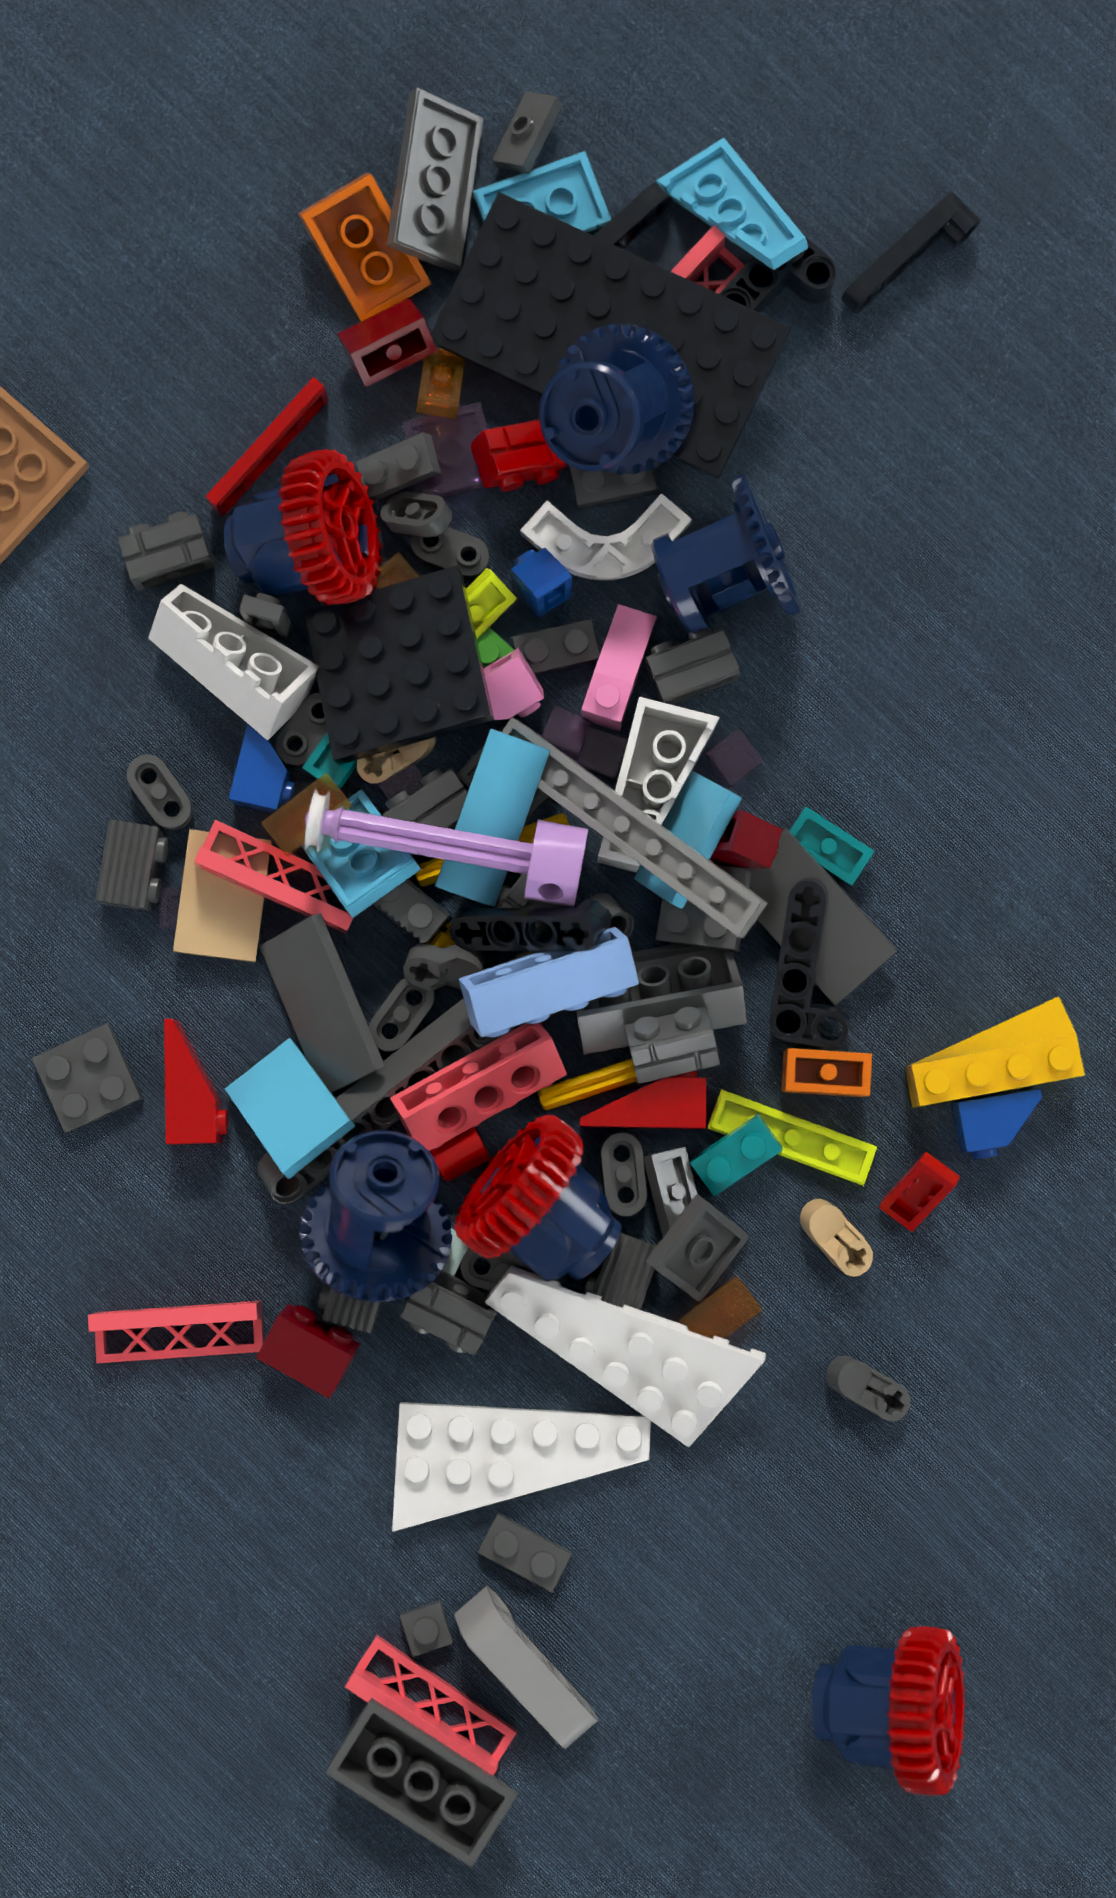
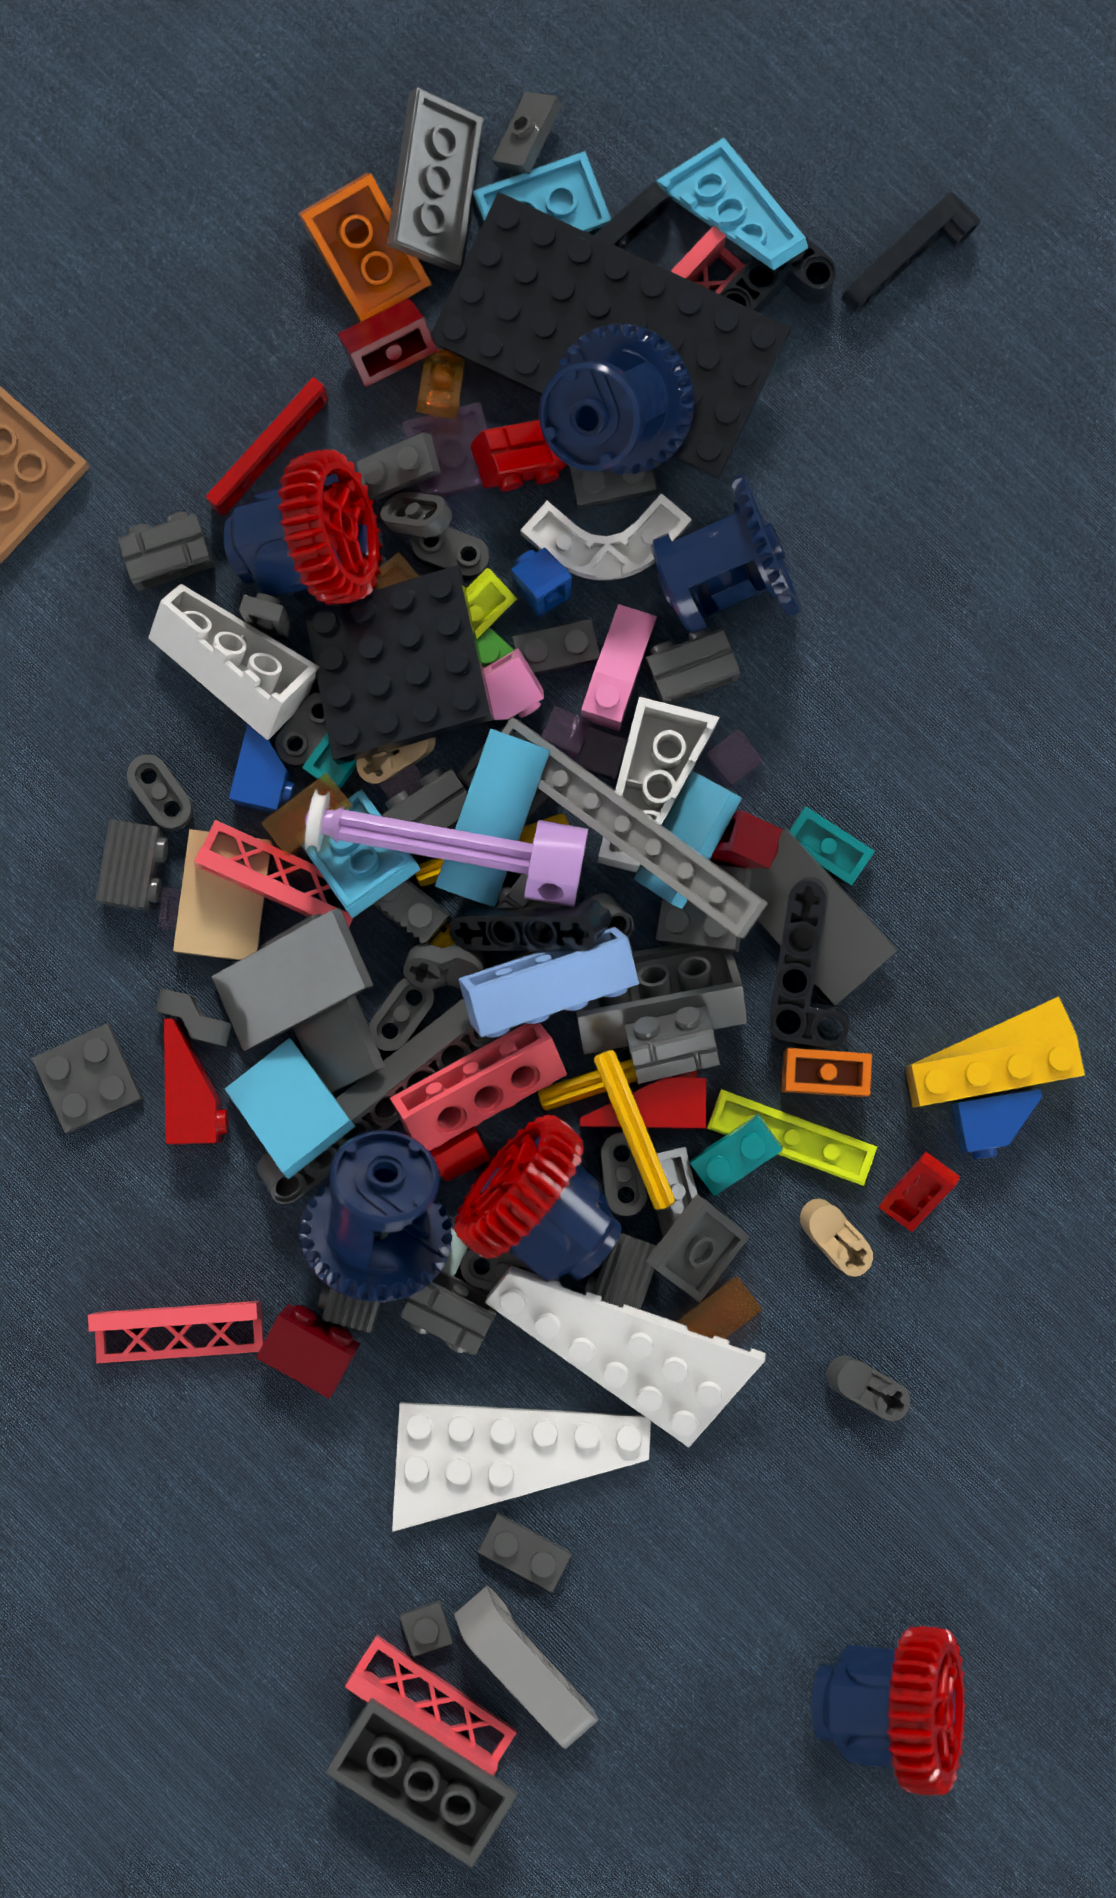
(188, 1009): none -> dark grey piece
(292, 980): none -> tile
(634, 1130): none -> yellow axle

